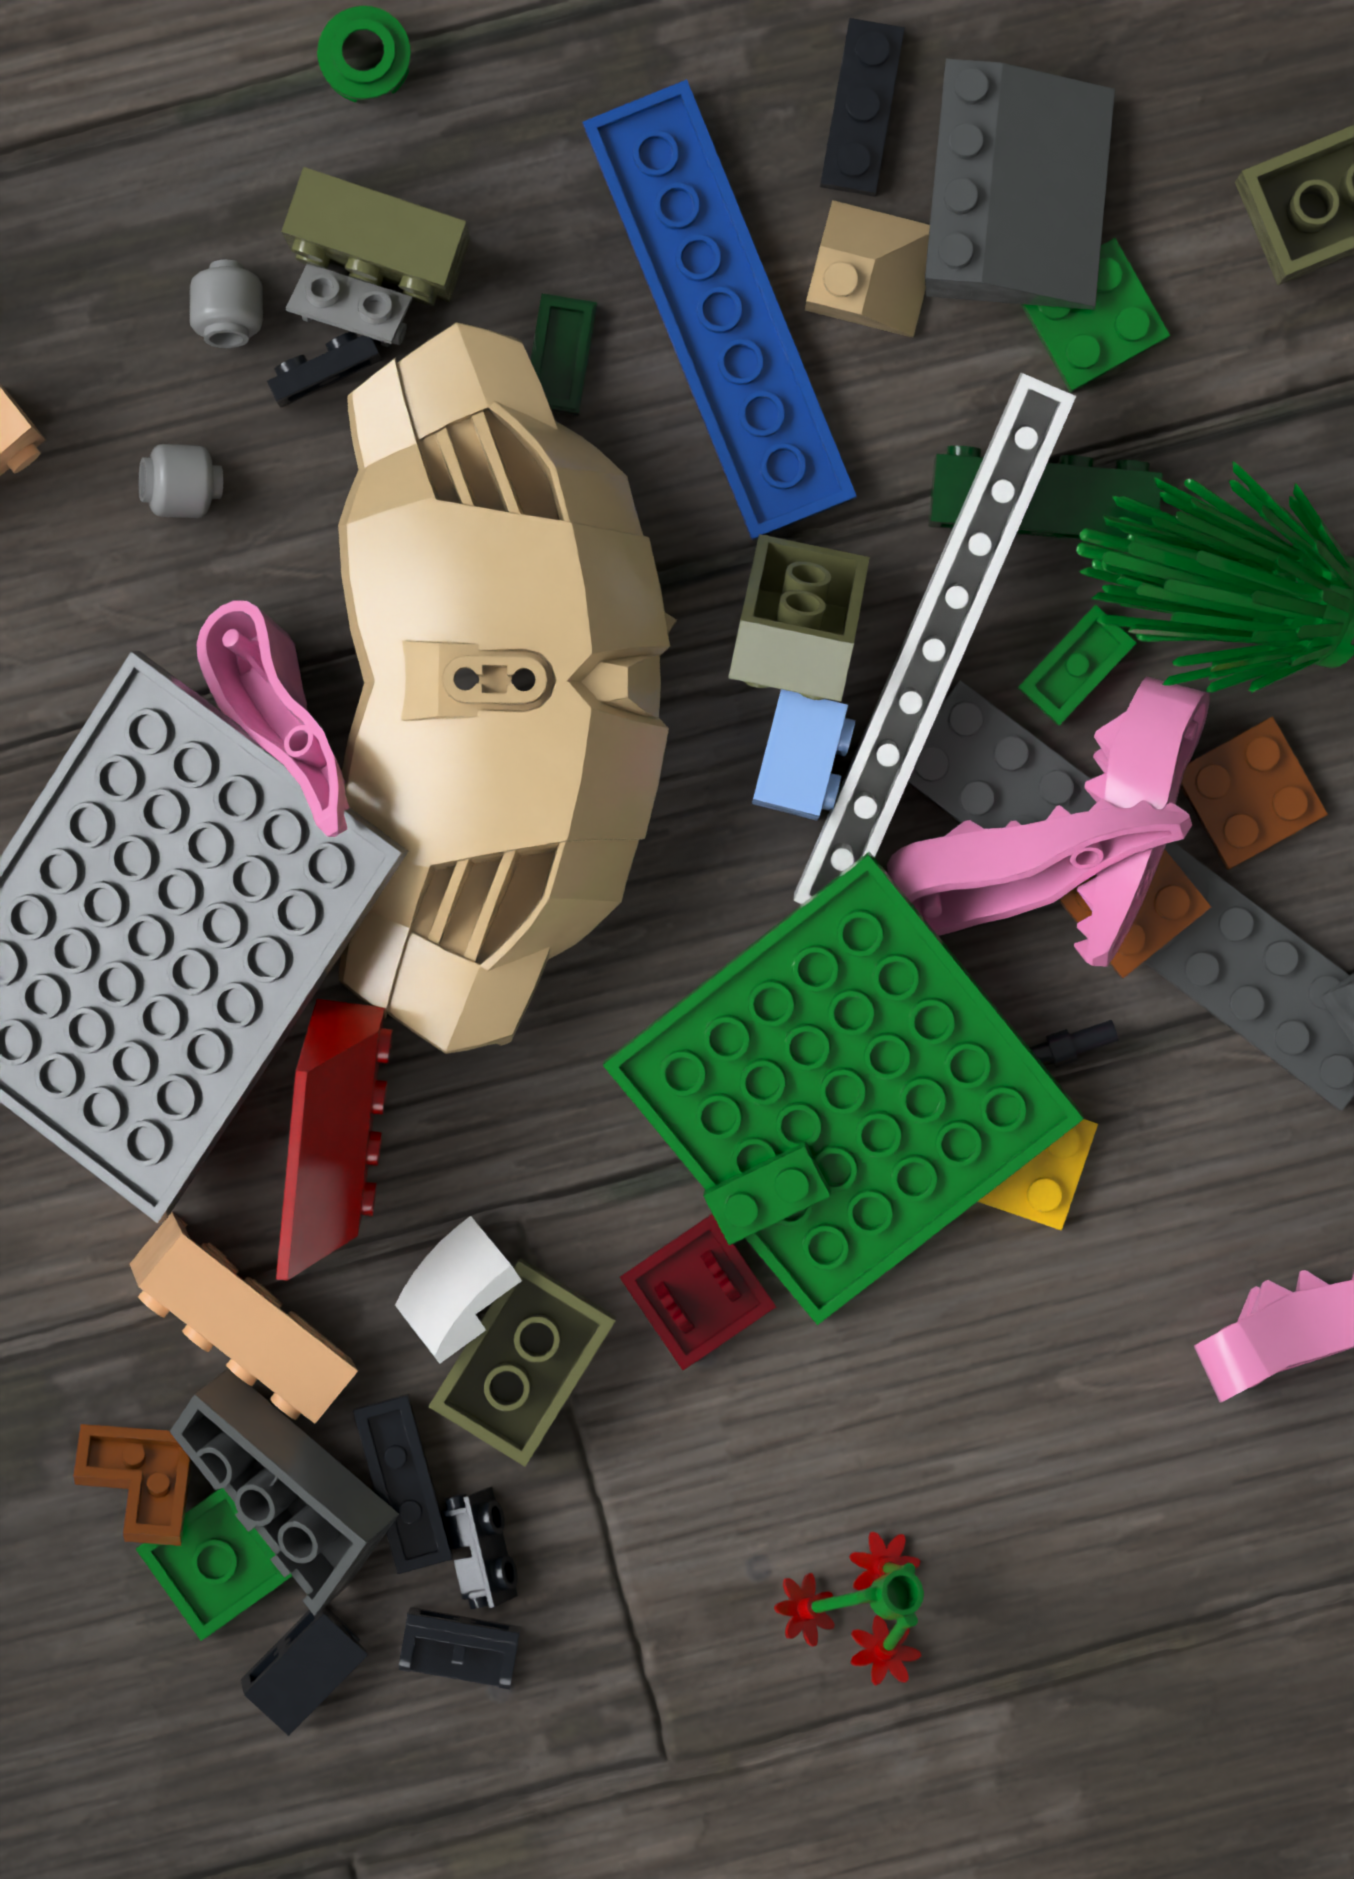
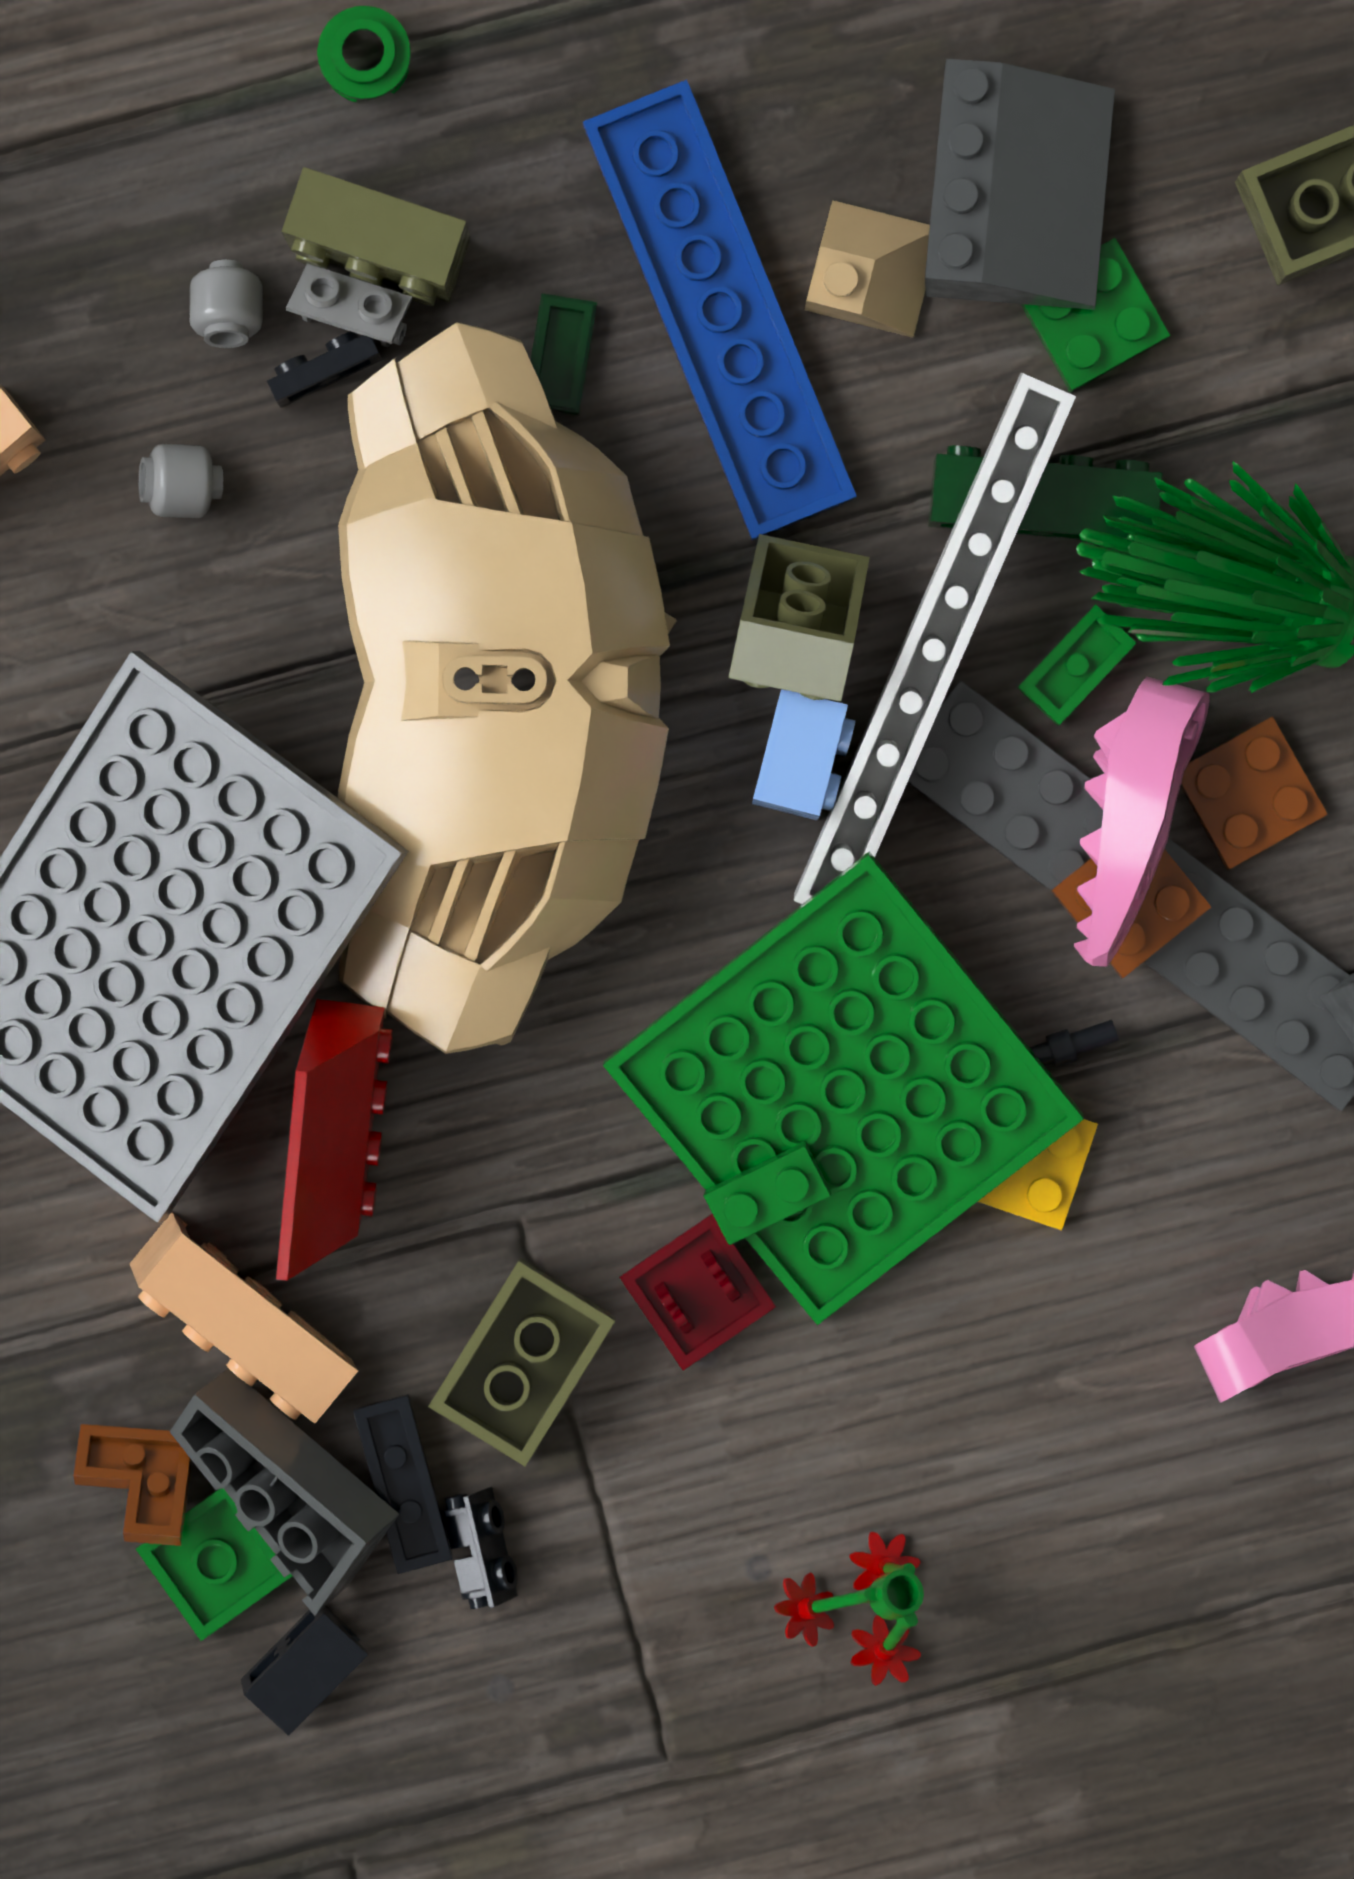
(259, 686): bright pink animal -> none
(454, 1285): white slope -> none
(459, 1647): black hinge -> none
(862, 107): black plate -> none
(1009, 870): bright pink animal -> none

